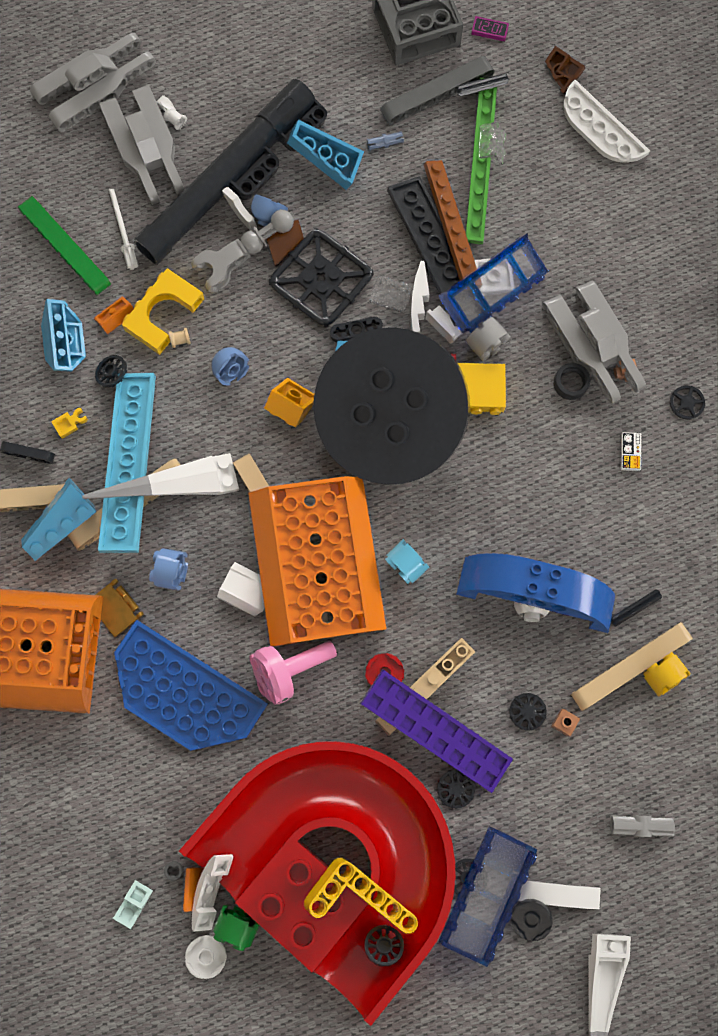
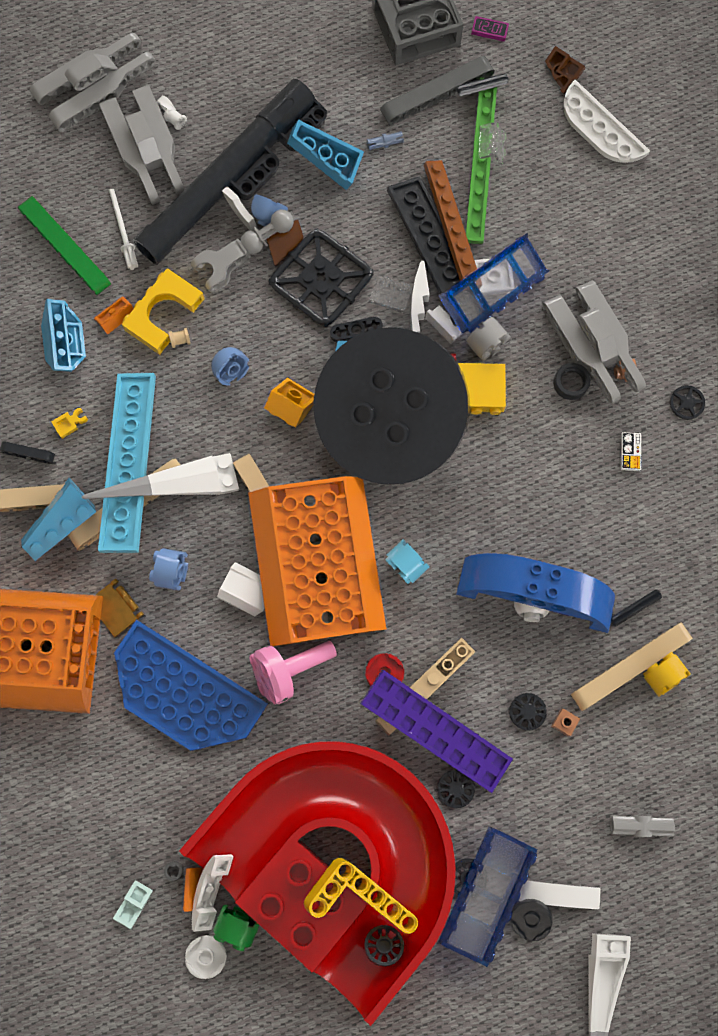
(111, 371): black wheel -> none

